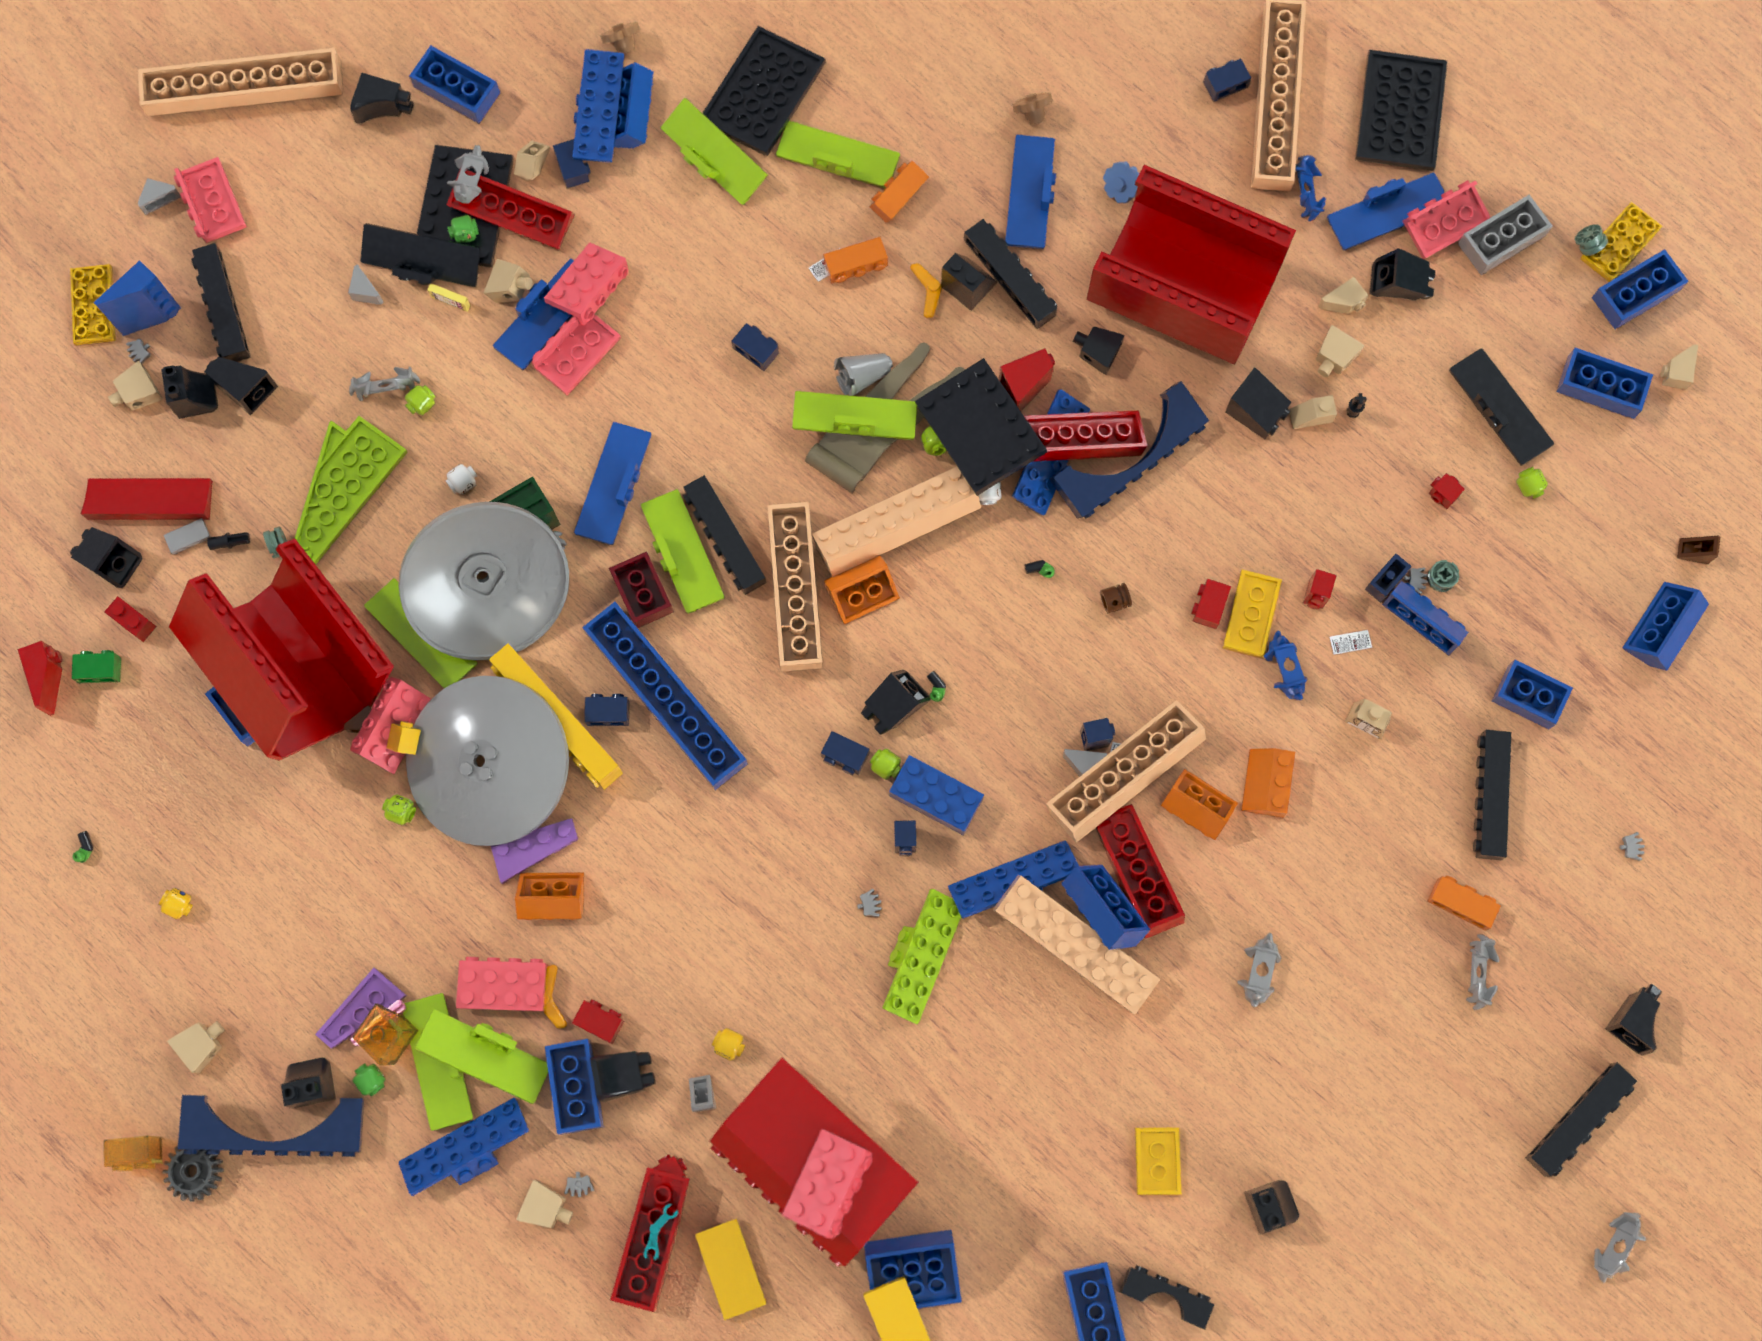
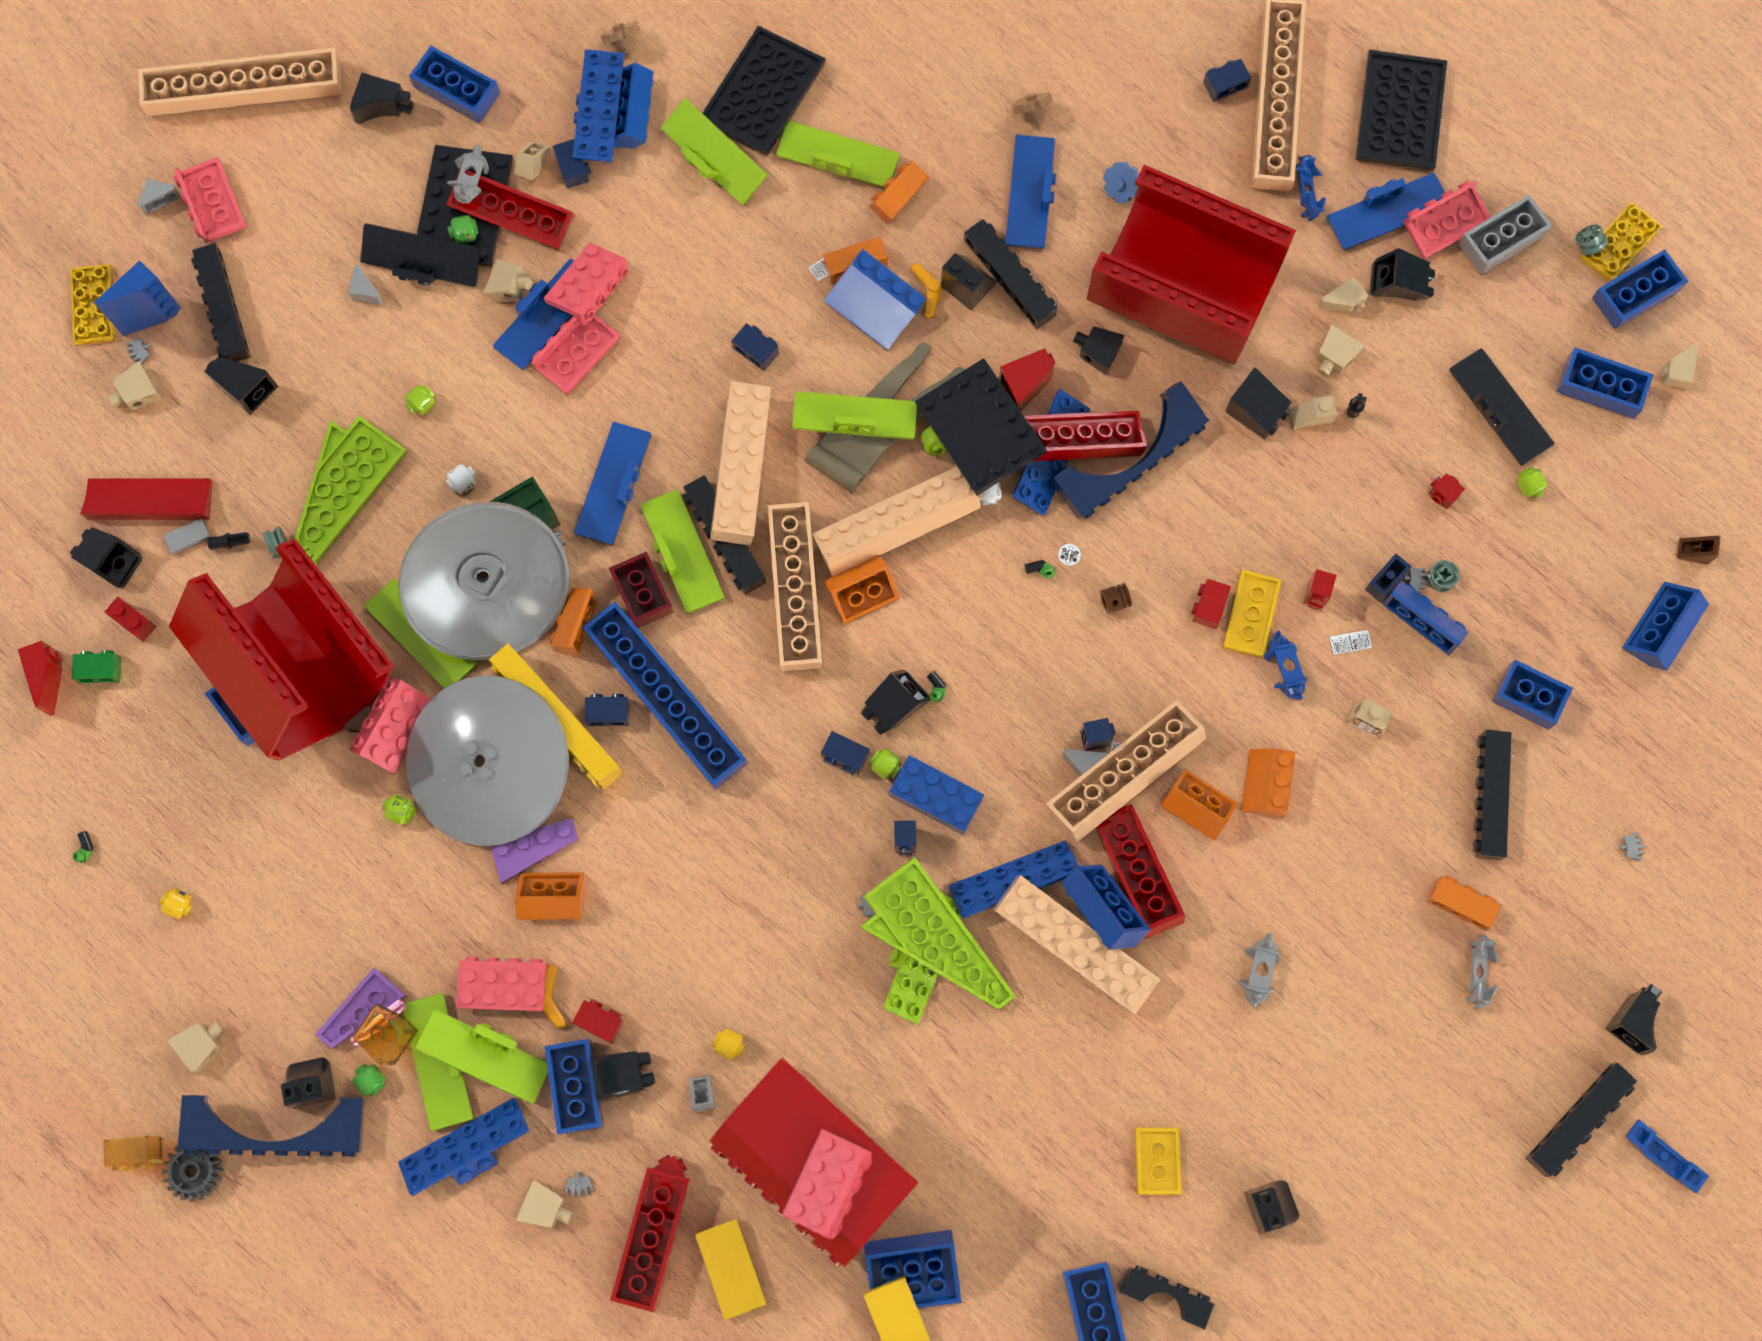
(188, 391): black hips -> none
(364, 386): light grey piece -> none
(403, 738): yellow brick -> none
(449, 297): light yellow tile -> none
(577, 613): none -> orange slope
(655, 1229): teal piece -> none
(740, 463): none -> light nougat brick
(861, 371): light grey cone -> none
(874, 299): none -> slope
(923, 926): none -> lime wing
(1069, 554): none -> white sticker
(1610, 1262): light grey piece -> none
(1666, 1158): none -> blue slope

